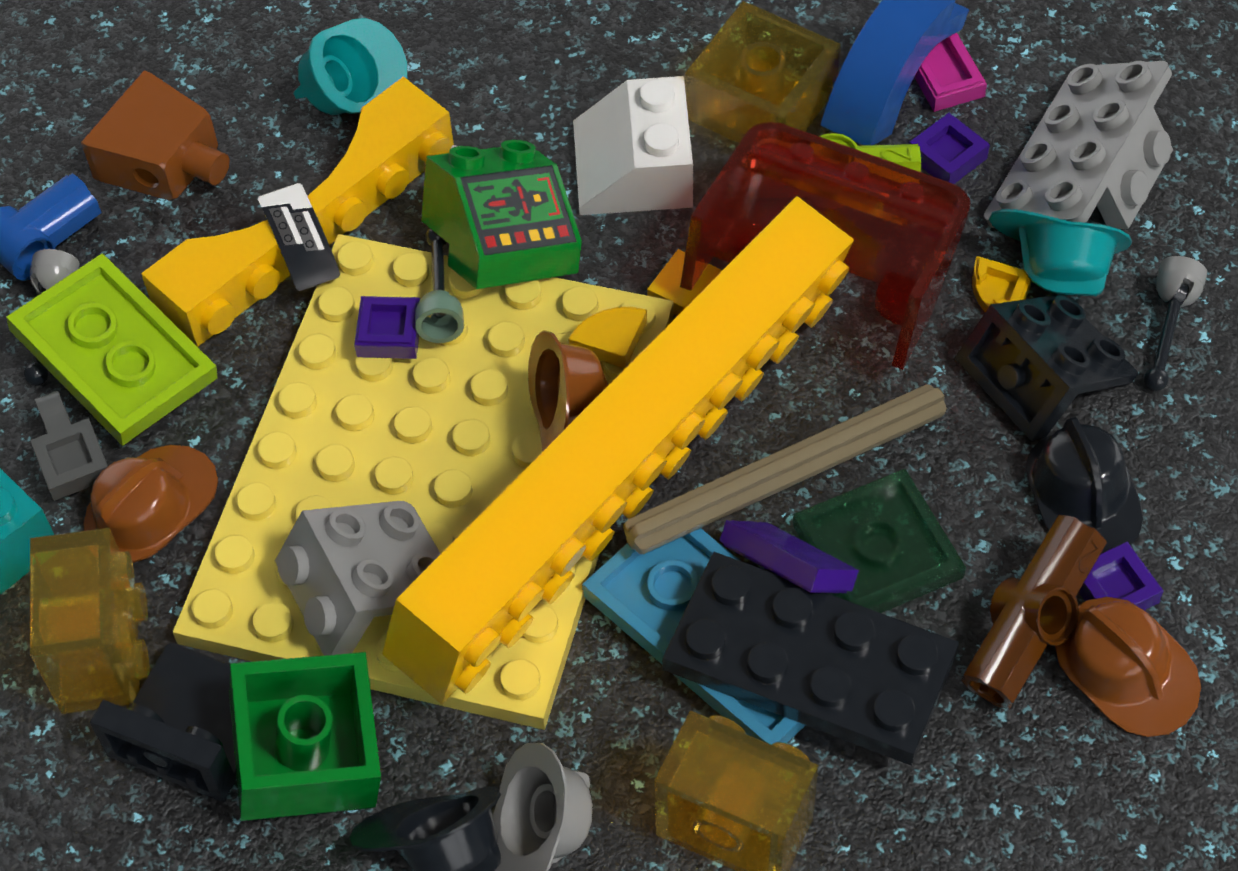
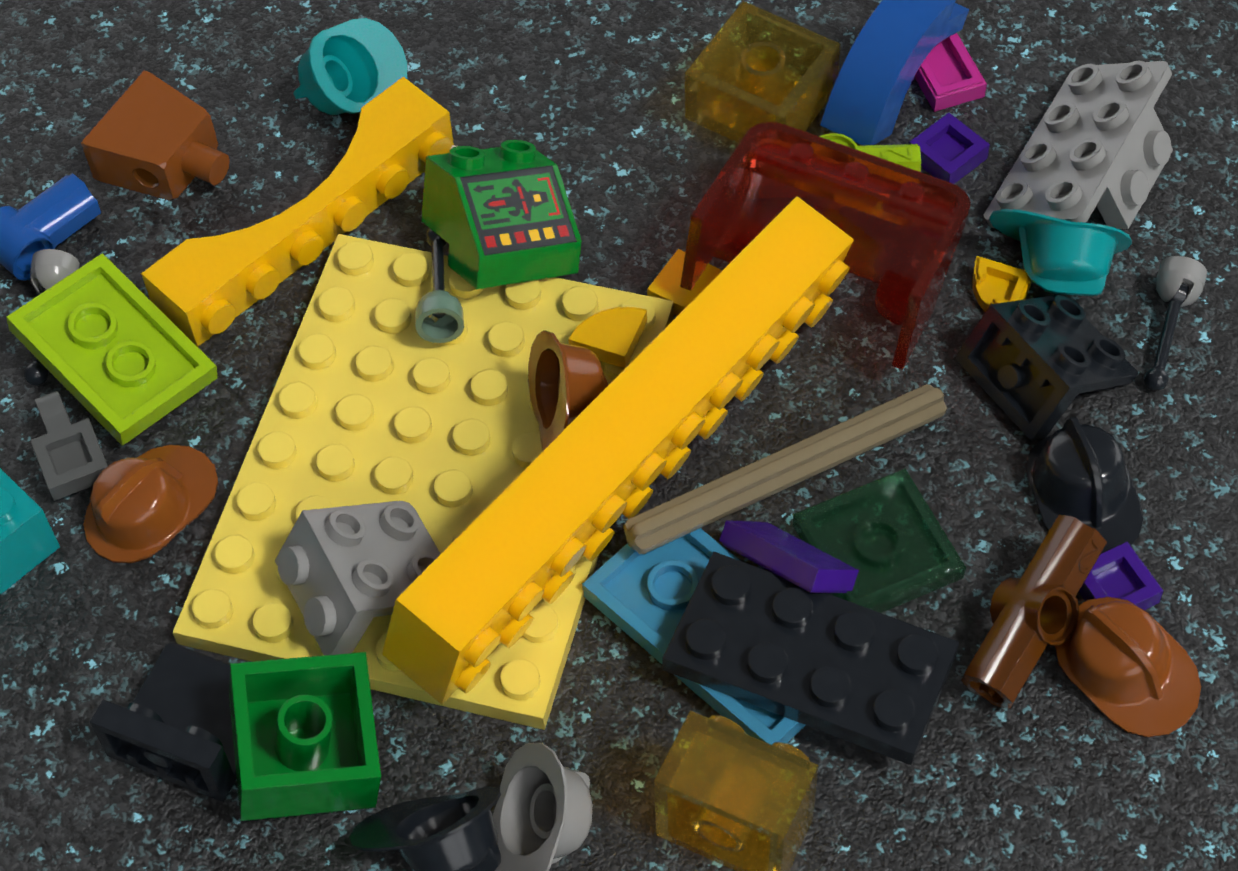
(86, 620): clear yellow brick -> none
(299, 236): sticker -> none
(387, 328): dark purple tile -> none
(635, 149): white slope -> none

